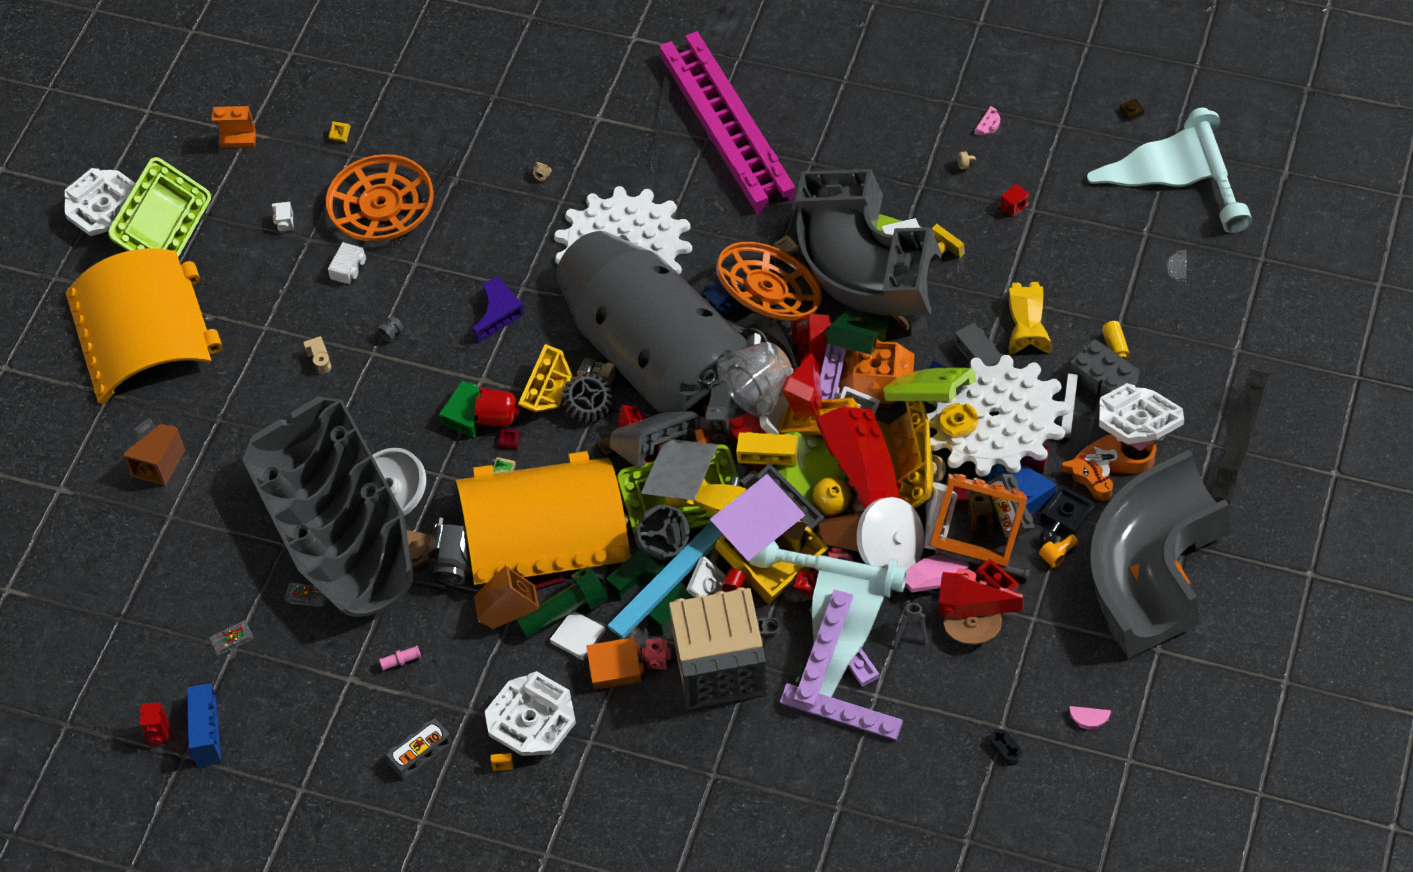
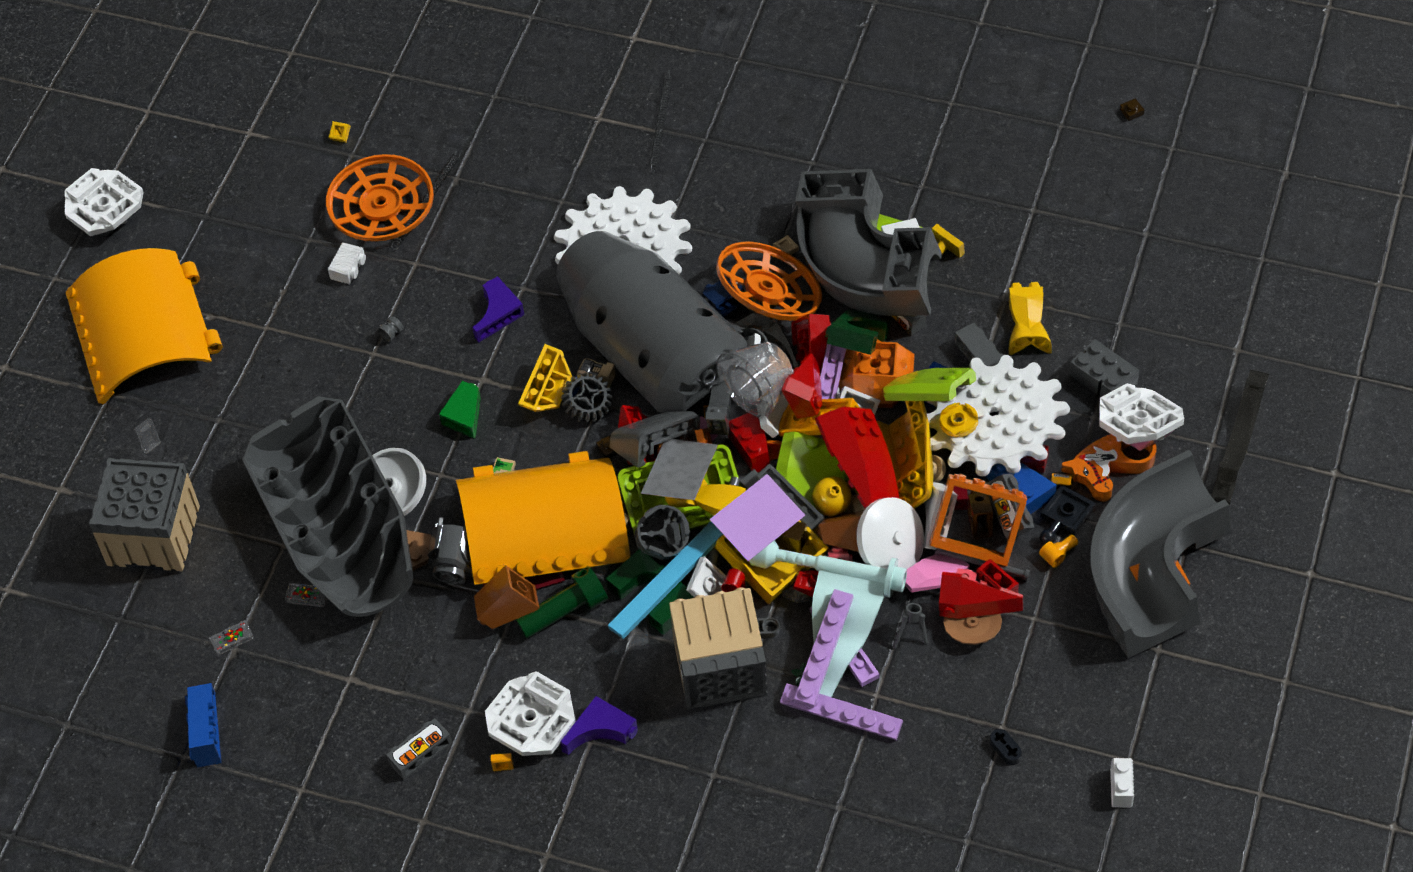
(144, 514): none -> dark grey piece
(154, 724): red brick -> none
(156, 455): dark orange slope -> none
(159, 210): lime wedge -> none
(234, 126): orange panel -> none
(283, 216): white brick -> none
(320, 356): tan leg -> none
(400, 658): bright pink pin -> none
(496, 408): red cylinder -> none
(509, 439): dark red tile -> none
(542, 169): tan tile -> none
(577, 633): white tile -> none
(599, 722): none -> dark purple arch
(615, 663): orange brick -> none
(656, 653): coral brick -> none
(720, 133): dark pink ladder -> none
(767, 449): yellow brick -> none
(964, 160): tan tile -> none
(989, 123): bright pink tile -> none
(1014, 200): red brick -> none
(1061, 479): none -> light orange tile
(1070, 400): white beam -> none
(1088, 717): bright pink tile -> none
(1115, 339): yellow brick -> none
(1122, 782): none -> white brick
(1177, 266): clear tile -> none
(1179, 163): light aqua flag -> none

